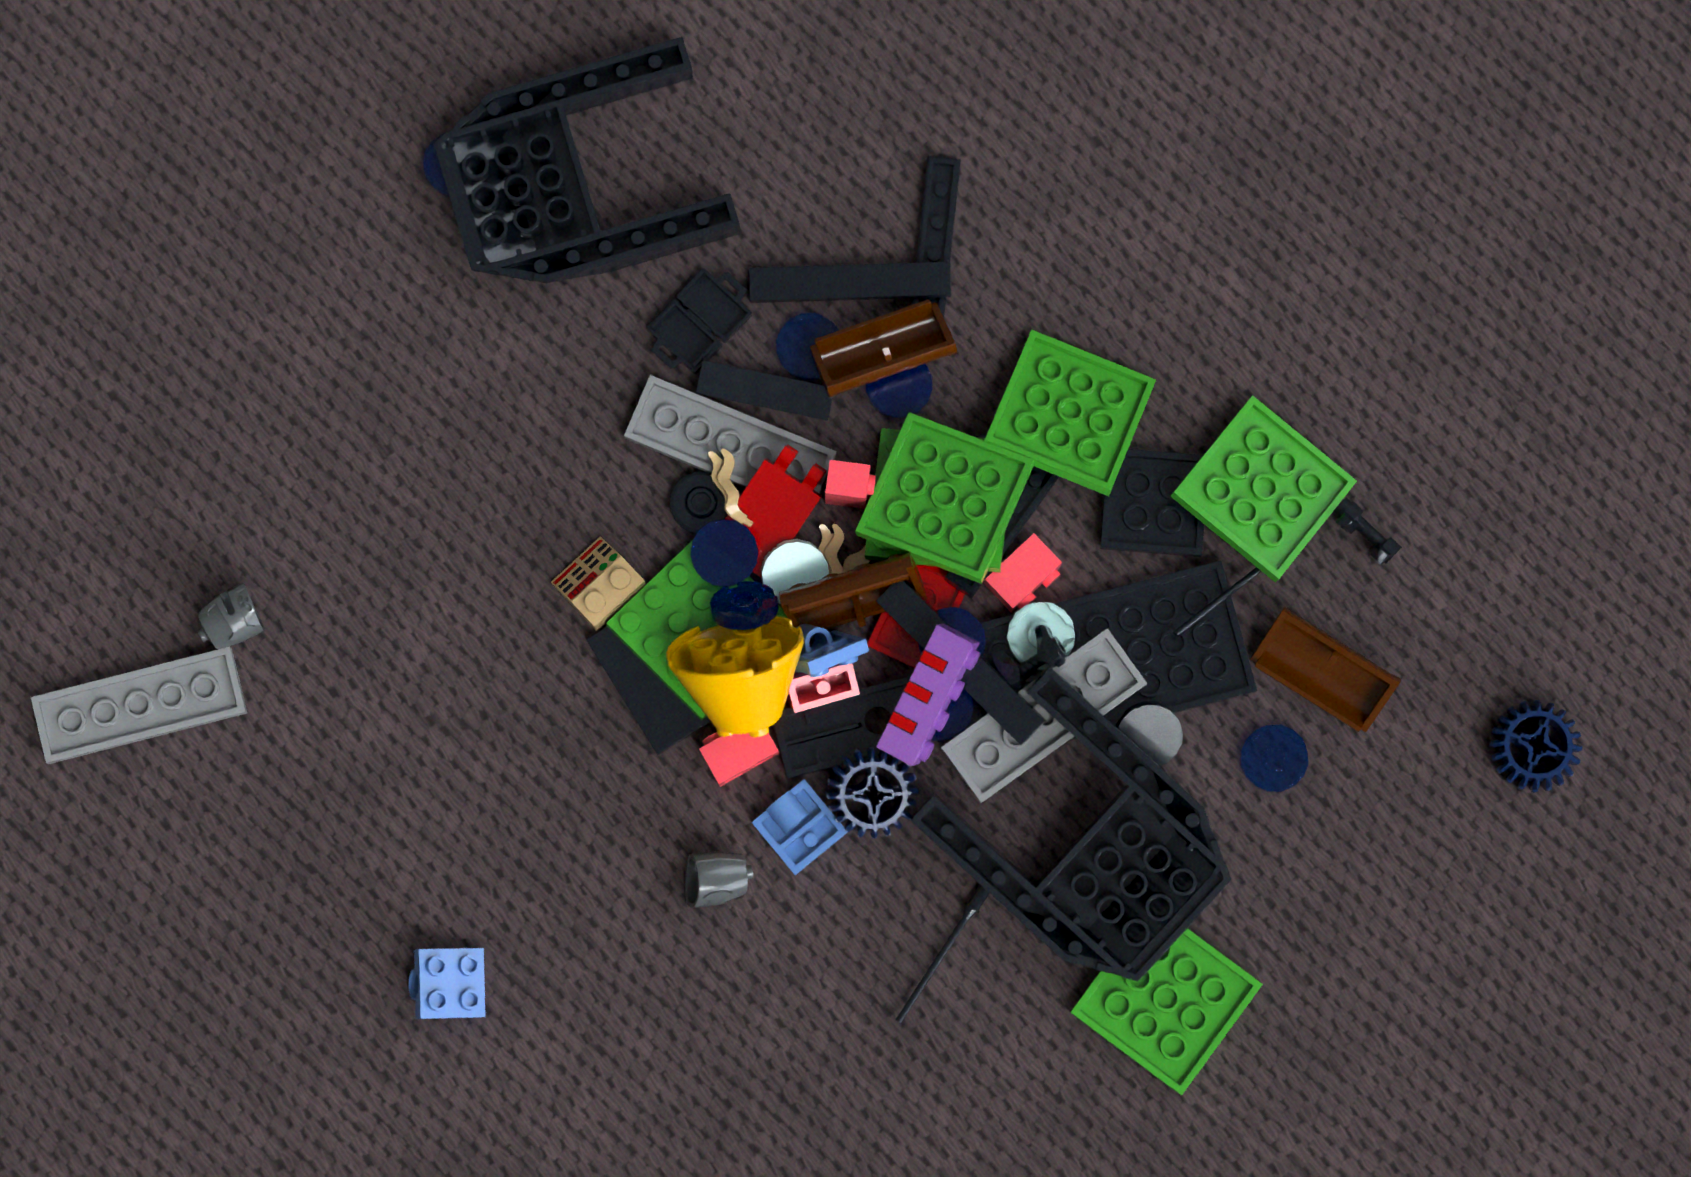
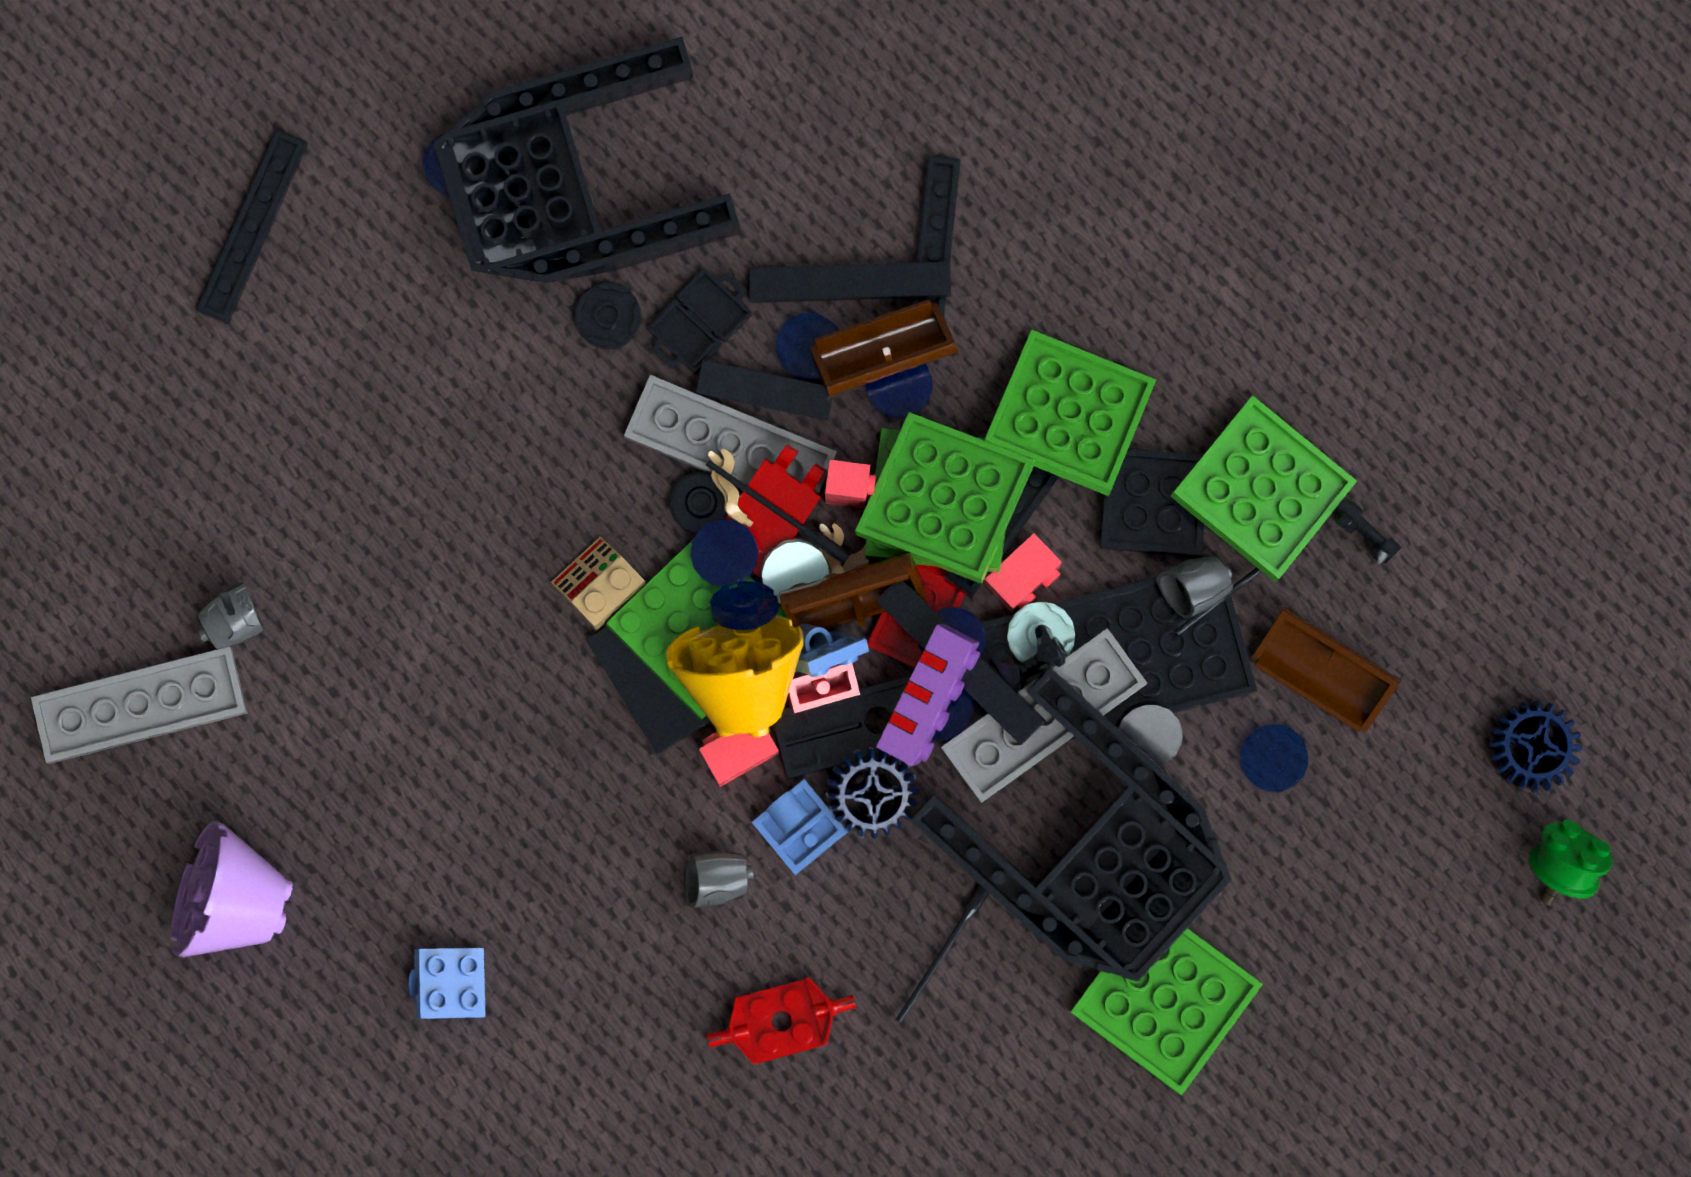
(227, 896): none -> lavender cone
(252, 227): none -> black tile
(608, 326): none -> black tile
(752, 1016): none -> red plate
(816, 538): none -> black piece
(1204, 582): none -> dark grey helmet
(1569, 861): none -> green wheel

